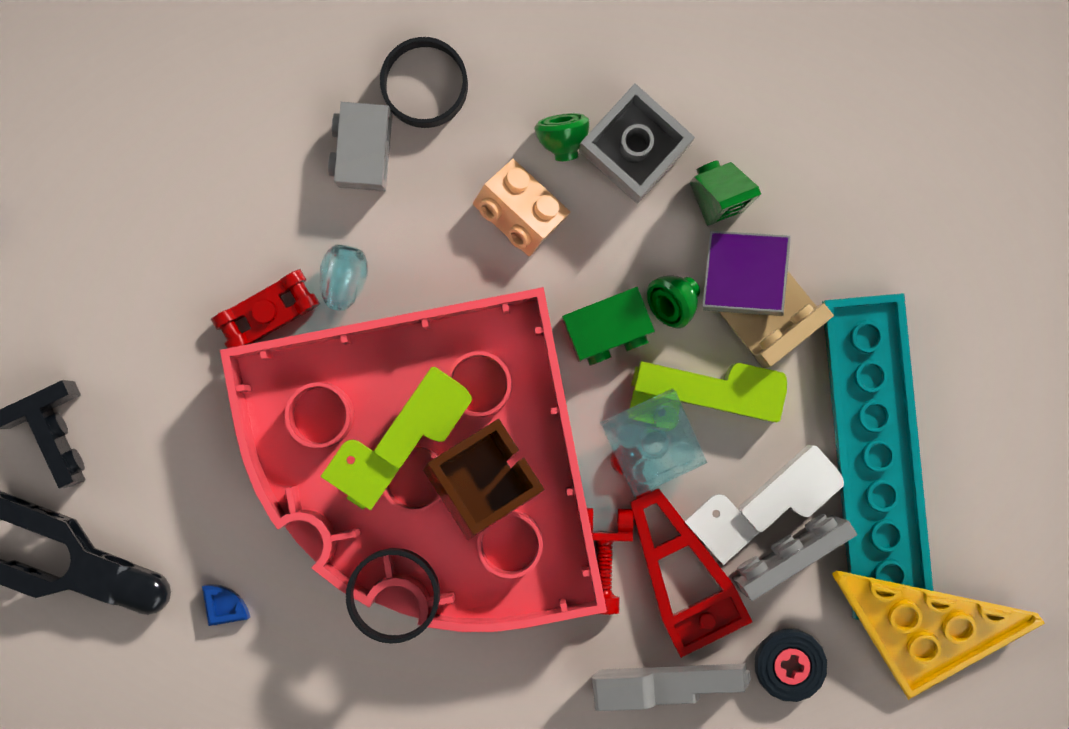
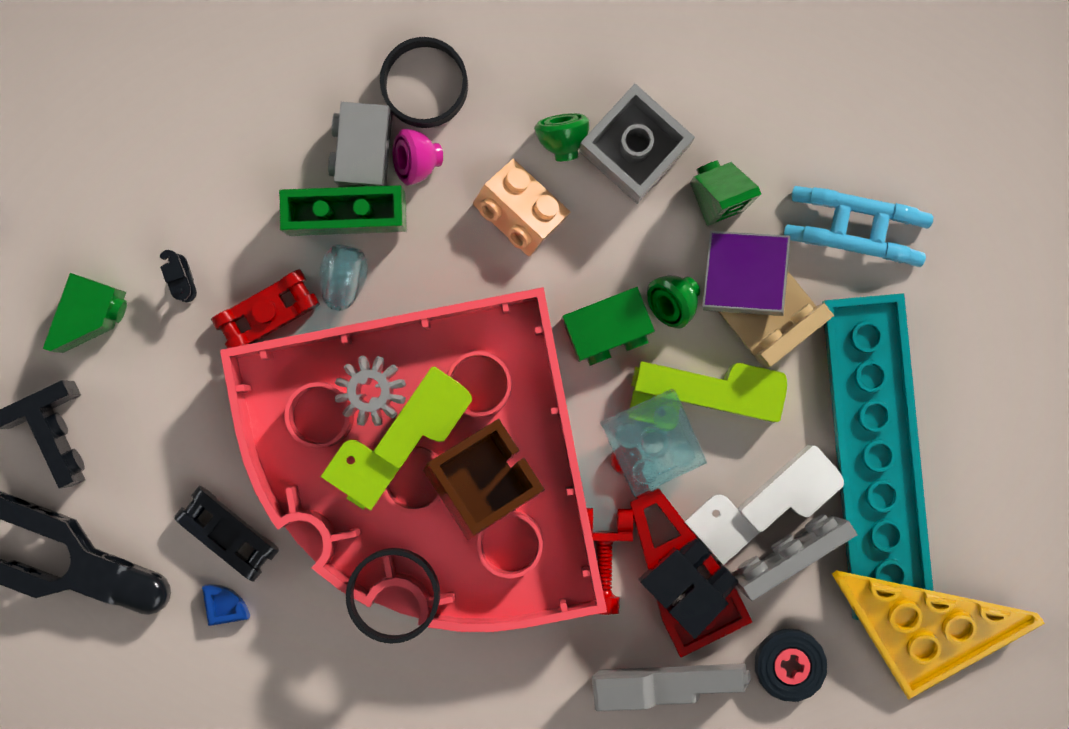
(84, 313): none -> green slope
(178, 276): none -> black piece
(226, 534): none -> black plate
(342, 210): none -> green brick
(365, 377): none -> light grey gear
(415, 156): none -> dark pink brick
(702, 599): none -> black hips
(843, 206): none -> medium azure piece

